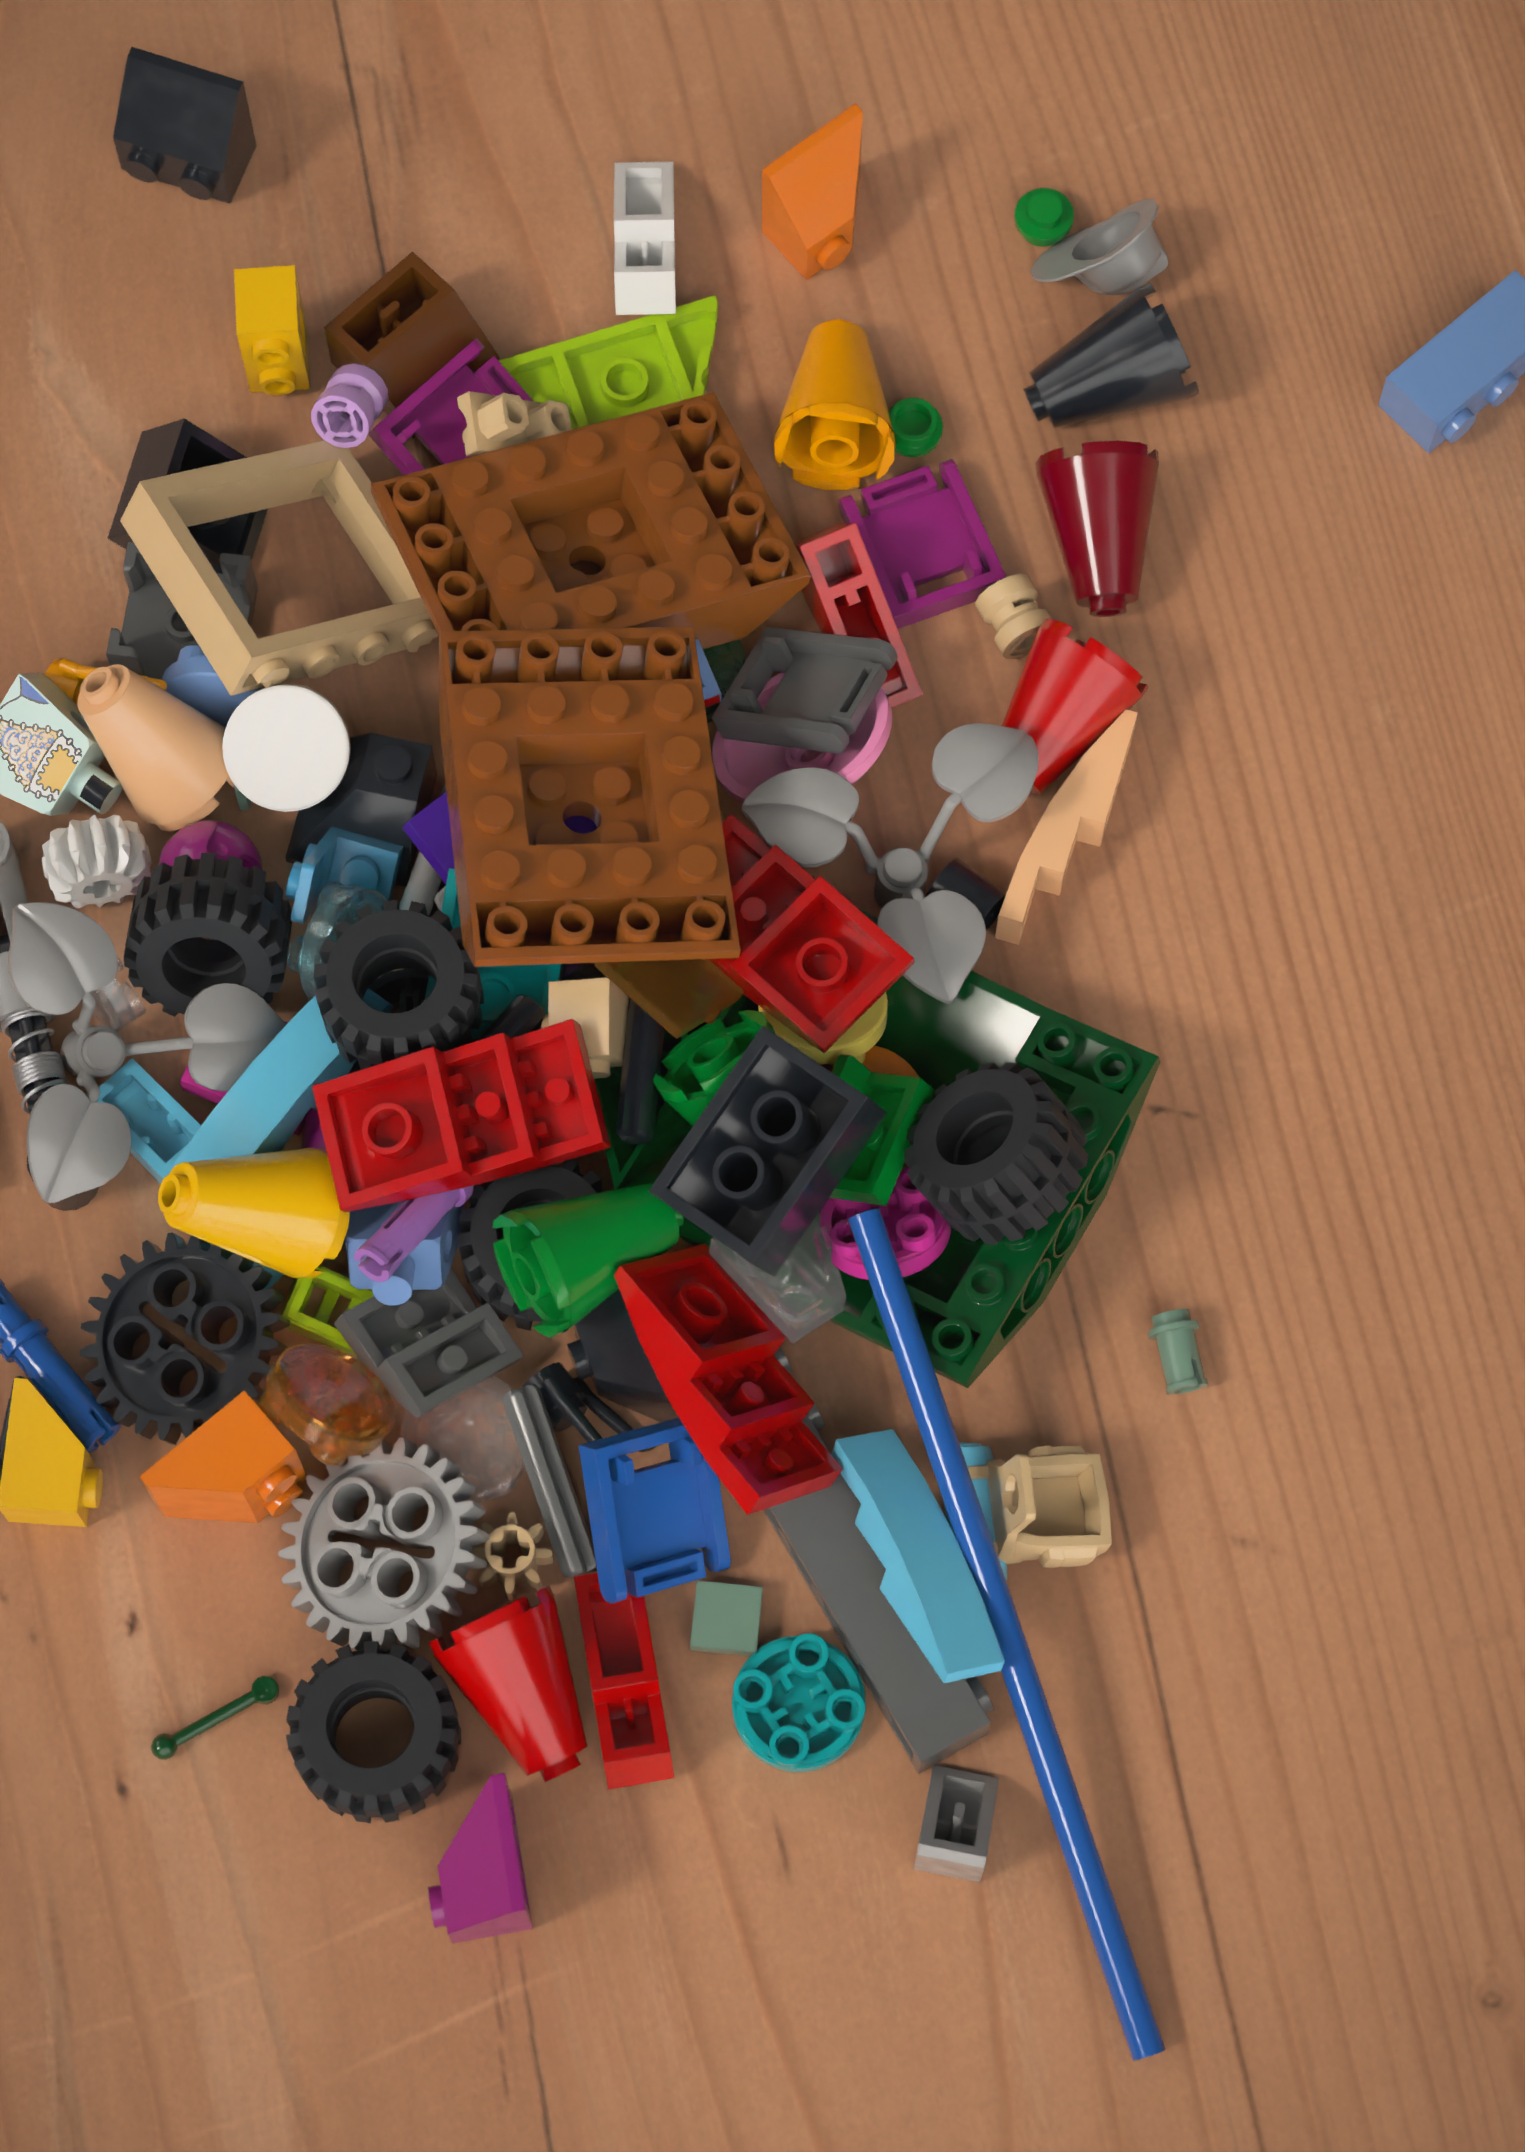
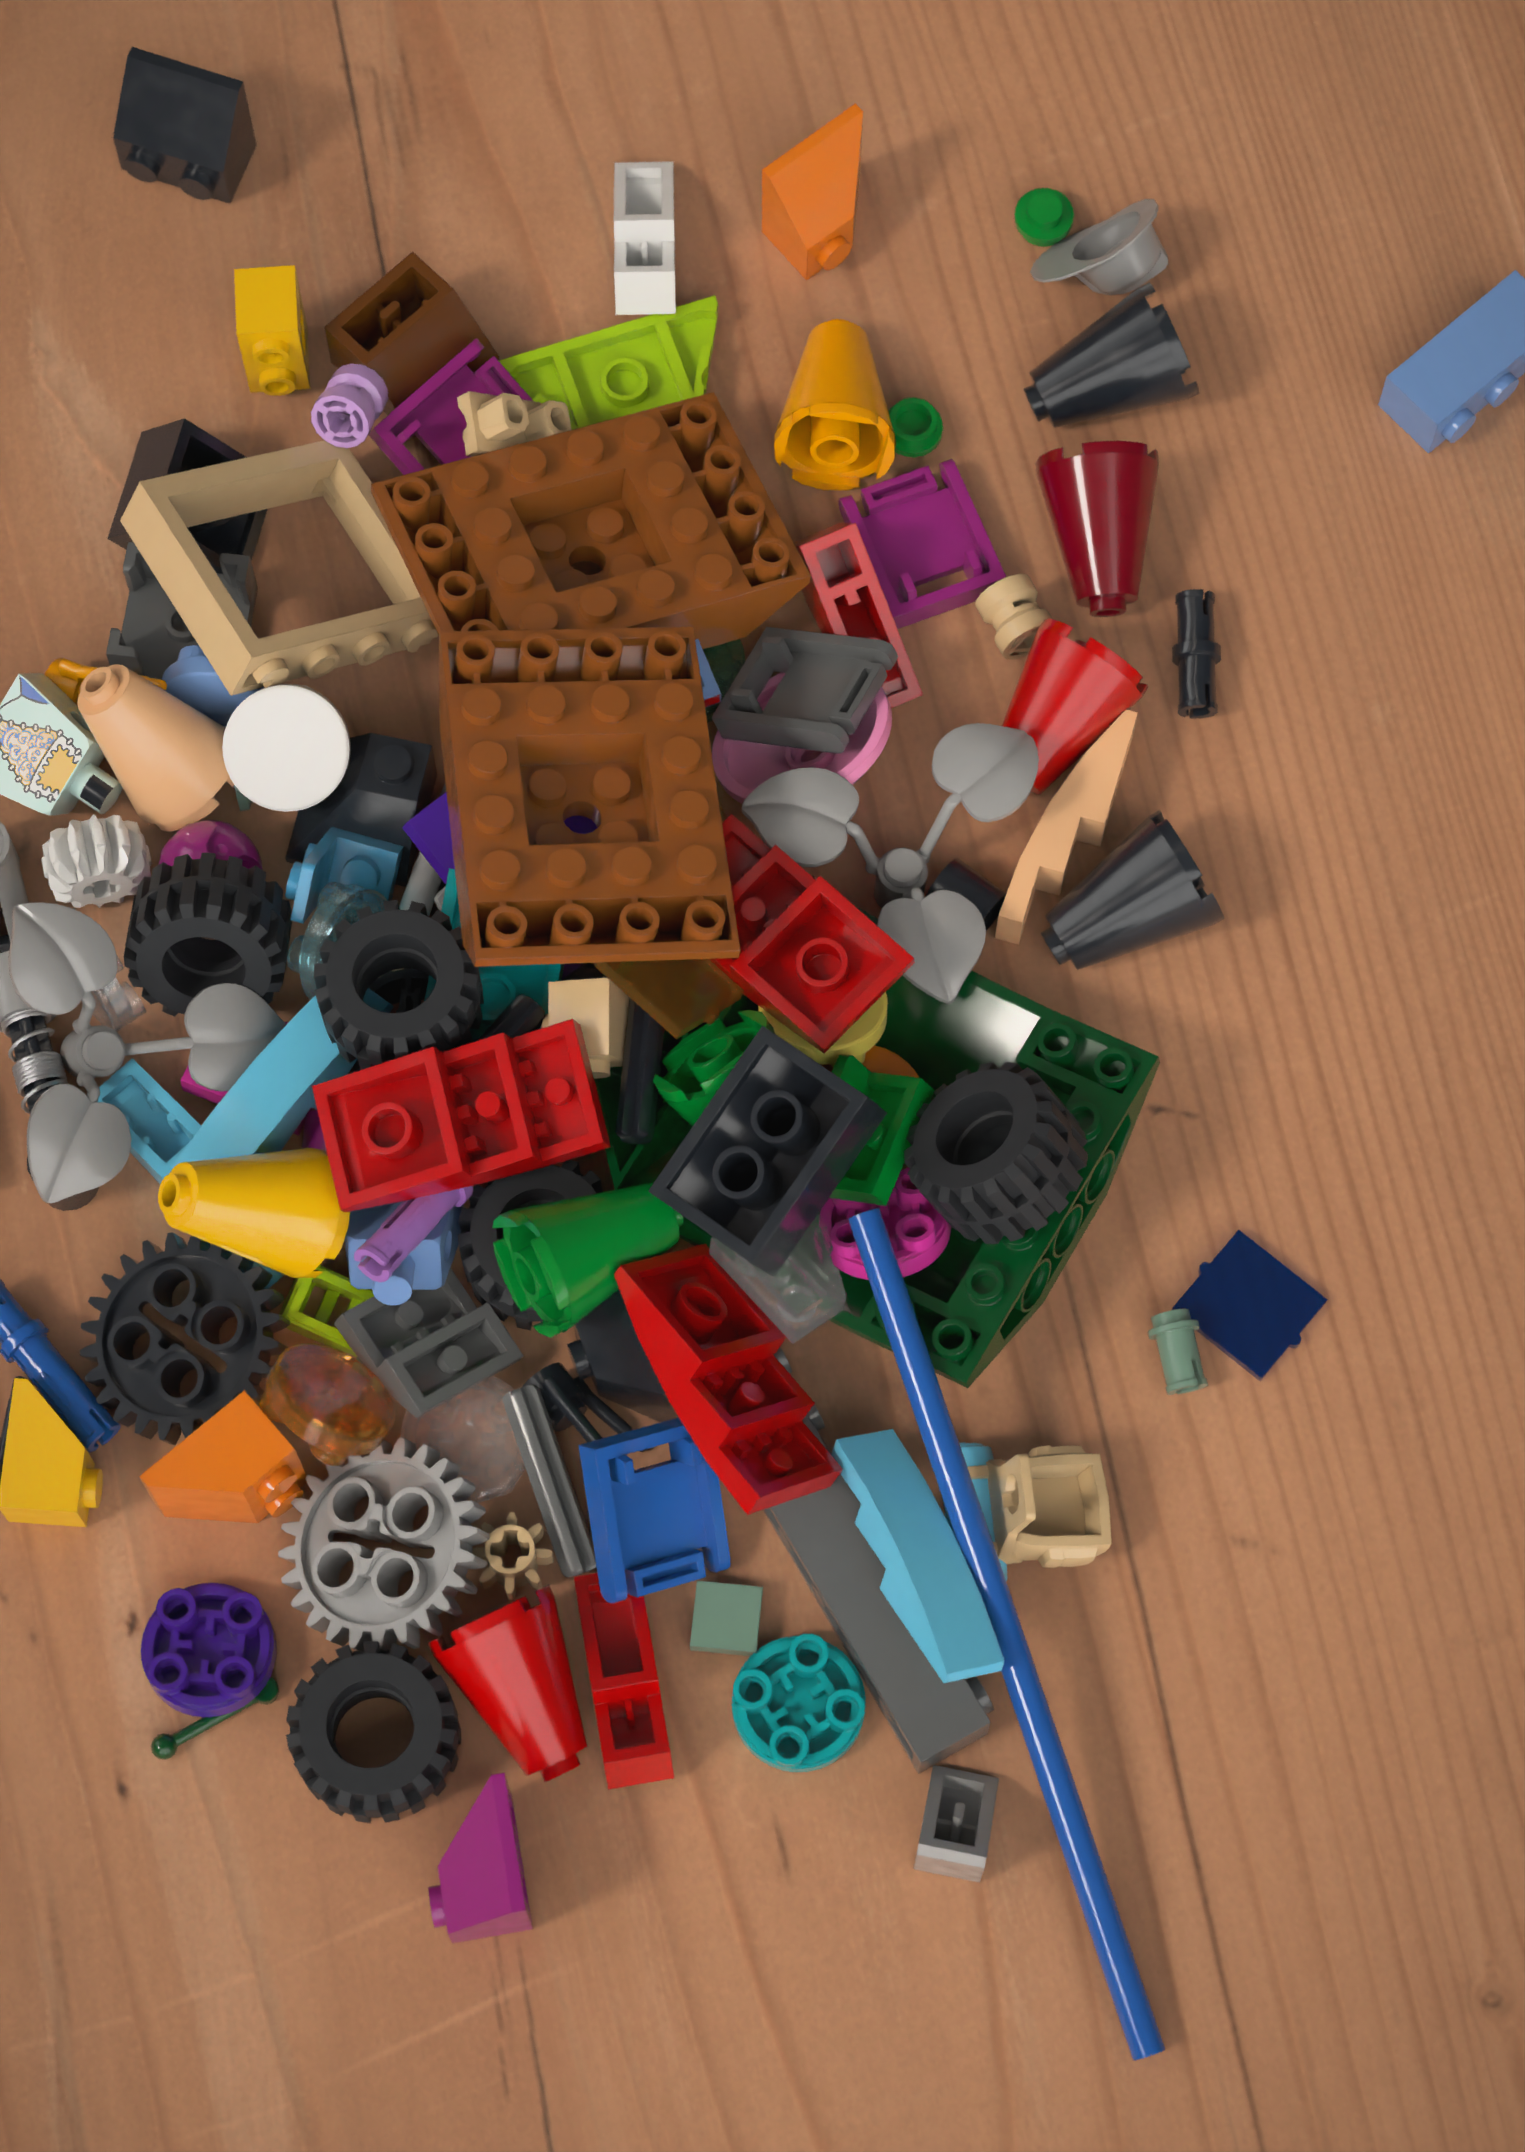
(208, 1649): none -> dark purple tile
(1132, 899): none -> black cone
(1196, 654): none -> black pin
(1250, 1305): none -> clear blue piece

